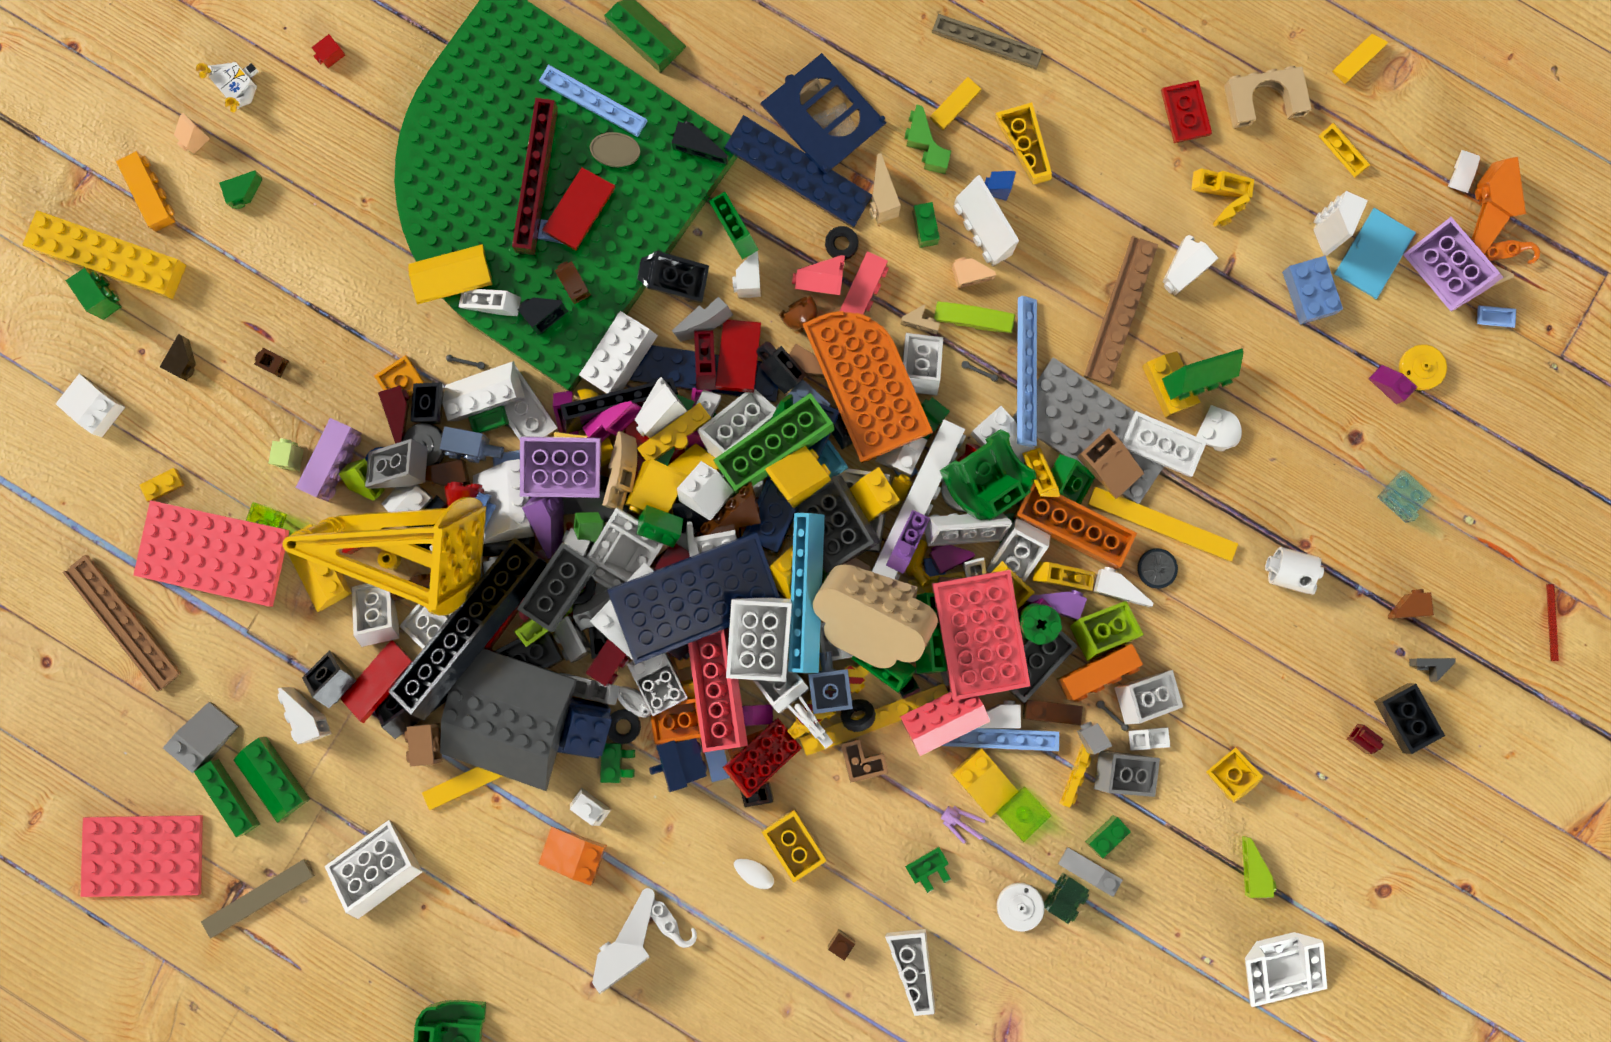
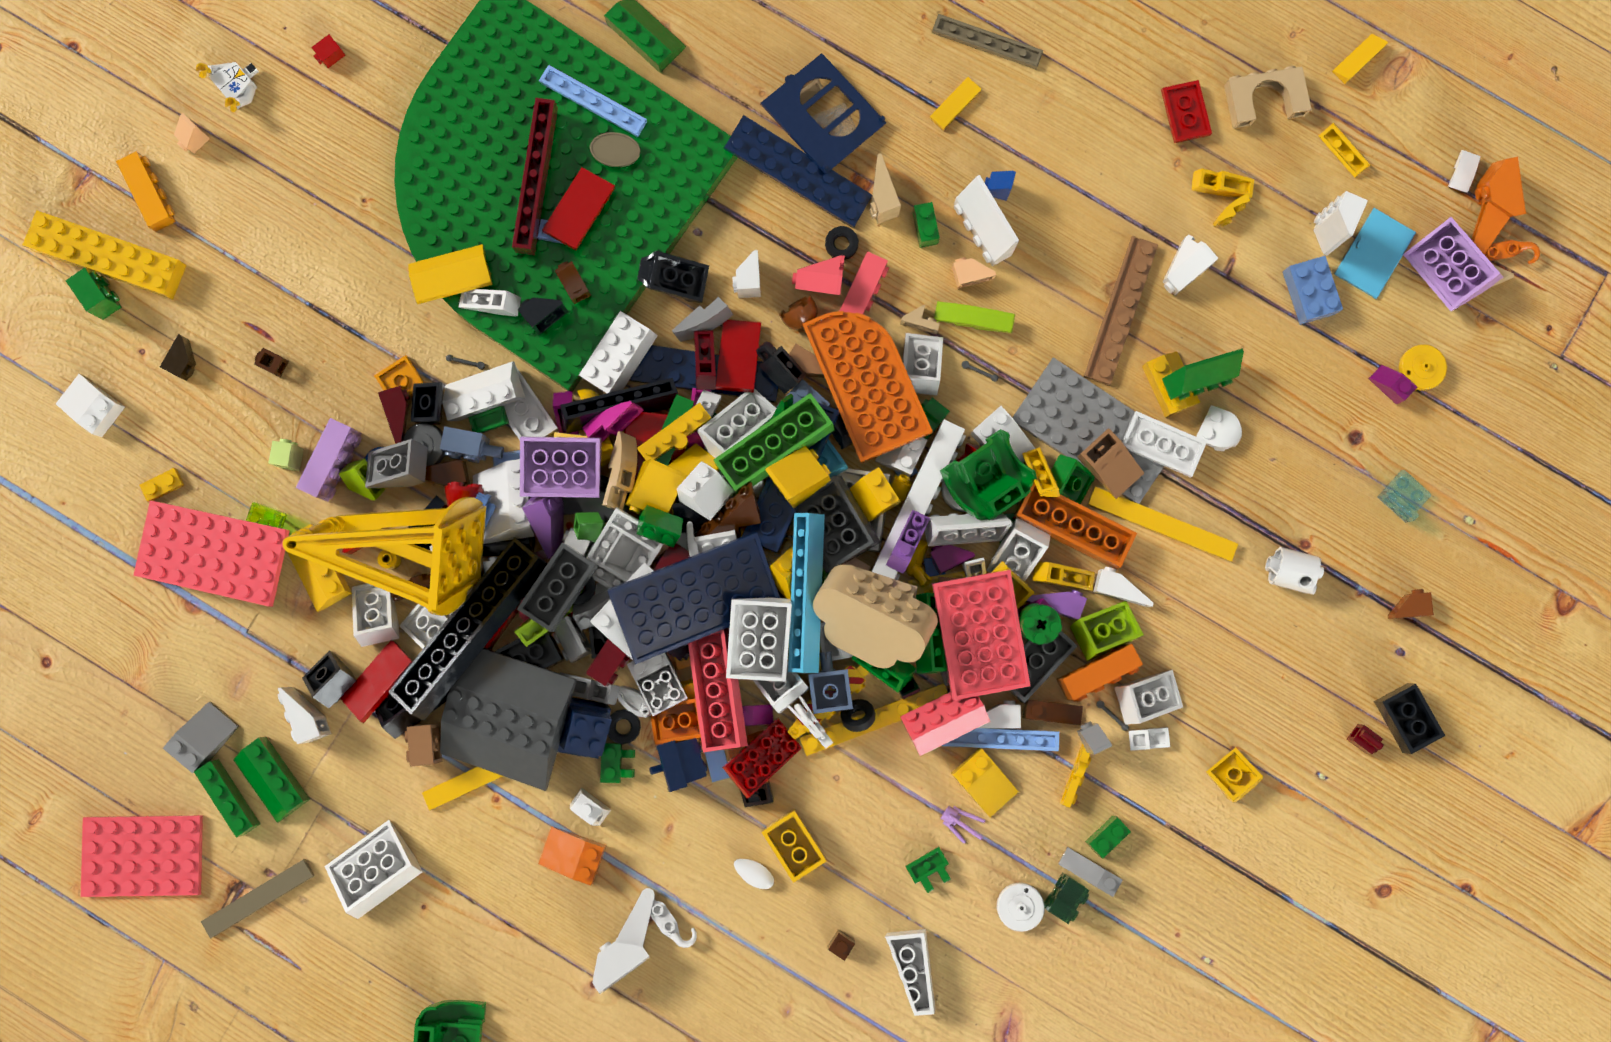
(122, 623): medium nougat plate -> none
(241, 189): green slope -> none
(407, 499): white slope -> none
(659, 410): white slope -> none
(694, 142): black slope -> none
(733, 225): green brick -> none
(860, 766): medium nougat brick -> none
(920, 138): bright green arch -> none
(1023, 814): clear neon green tile -> none
(1025, 139): yellow wedge -> none
(1027, 372): light blue plate -> none
(1126, 774): light grey slope -> none
(1157, 568): dark grey wheel -> none
(1257, 877): lime slope -> none
(1285, 968): white slope -> none
(1436, 666): dark grey slope -> none
(1496, 316): light blue tile -> none
(1552, 622): clear red bar -> none

